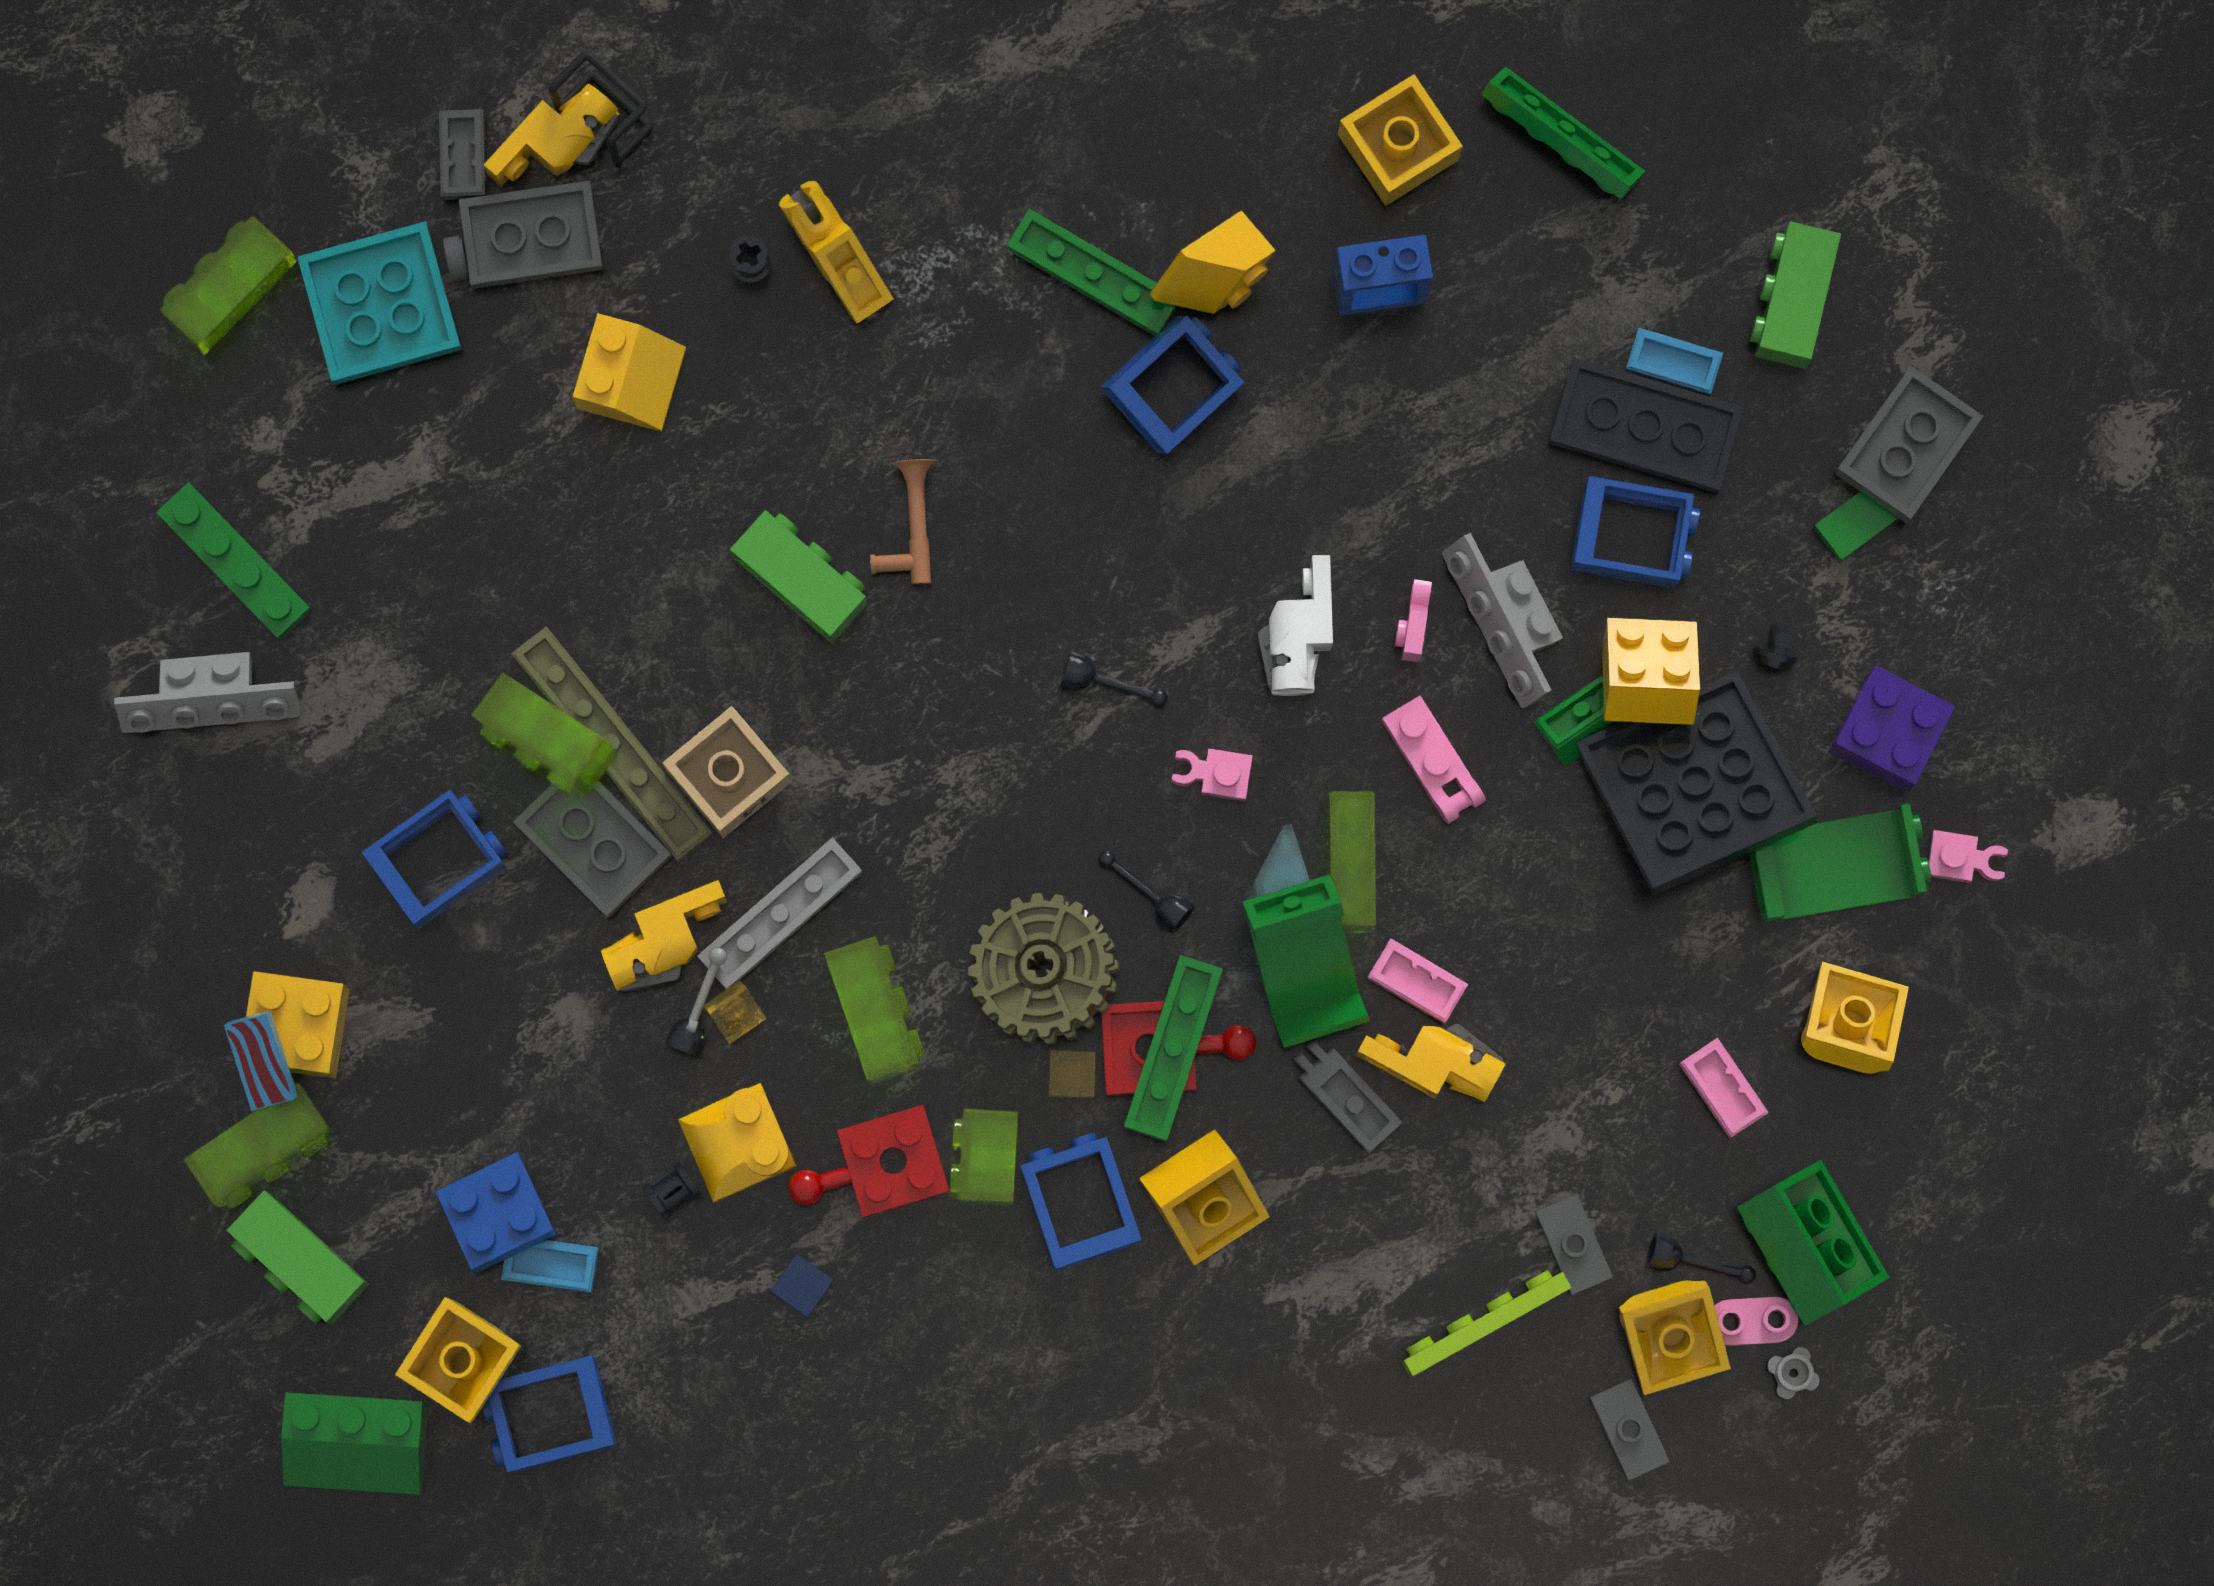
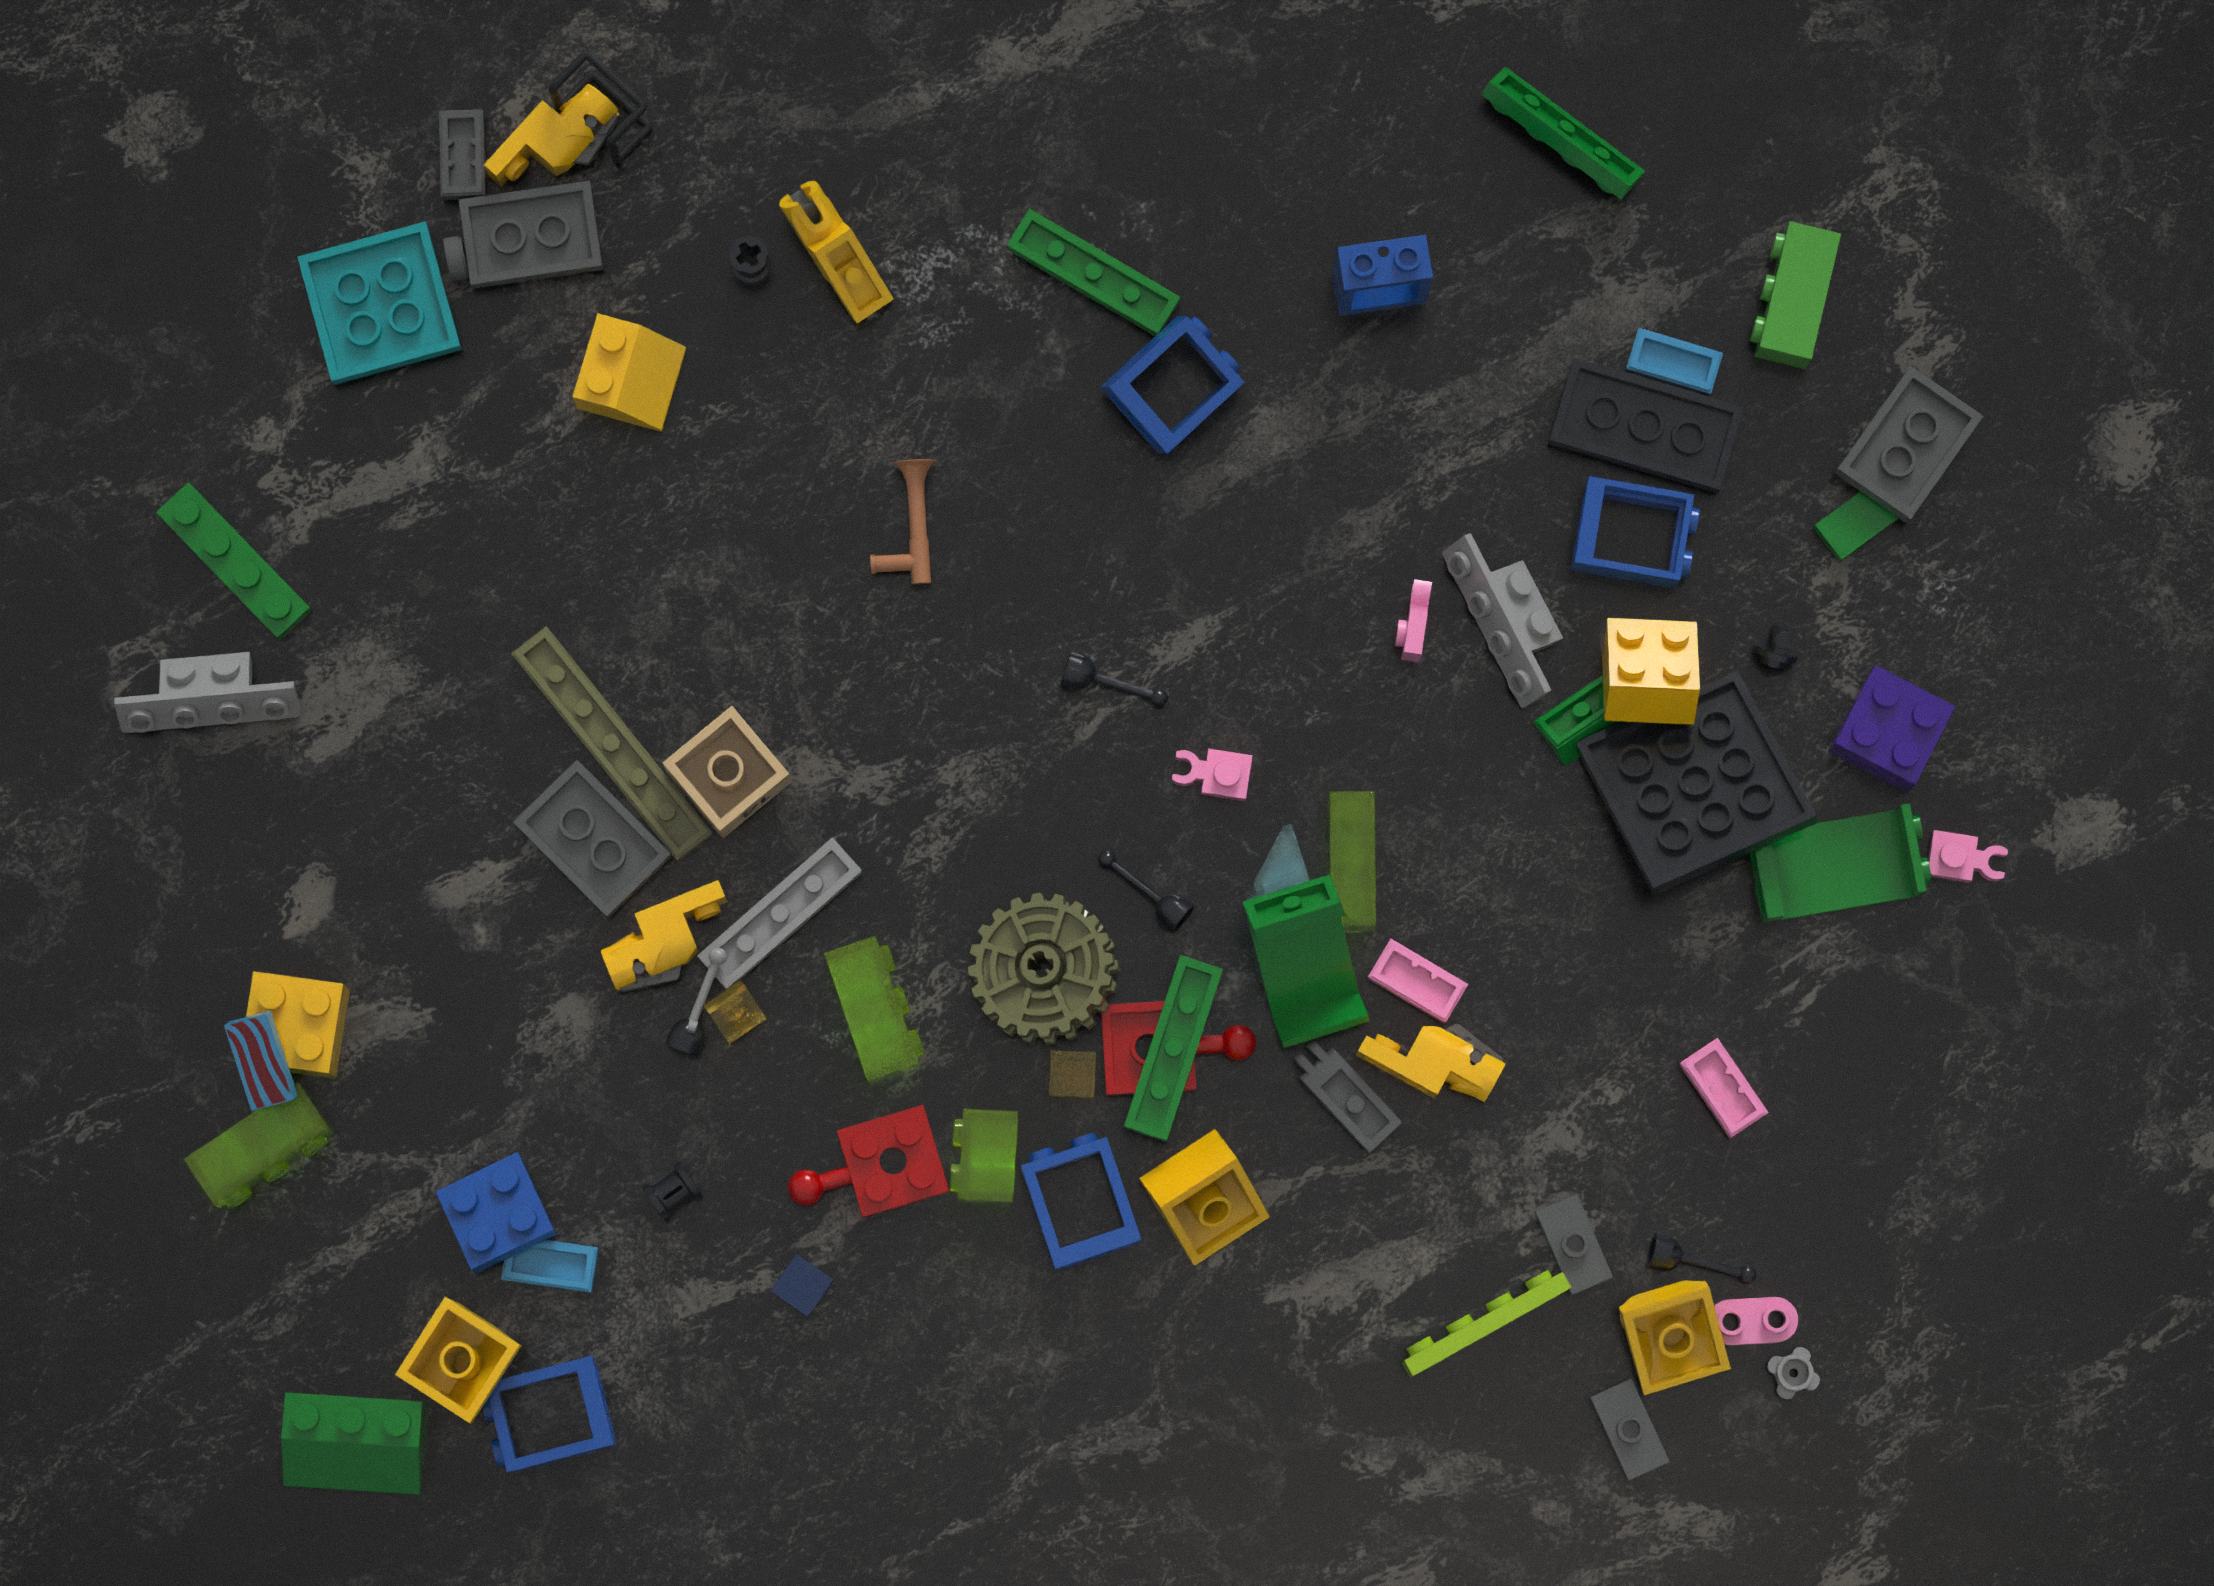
(227, 284): clear neon green brick -> none
(296, 1259): bright green brick -> none
(379, 854): blue window -> none
(543, 736): clear neon green brick -> none
(737, 1142): yellow slope -> none
(800, 575): bright green brick -> none
(1216, 268): yellow slope -> none
(1297, 631): white plate -> none
(1399, 140): yellow brick -> none
(1432, 758): bright pink plate -> none
(1812, 1242): green slope -> none
(1854, 1019): yellow slope -> none

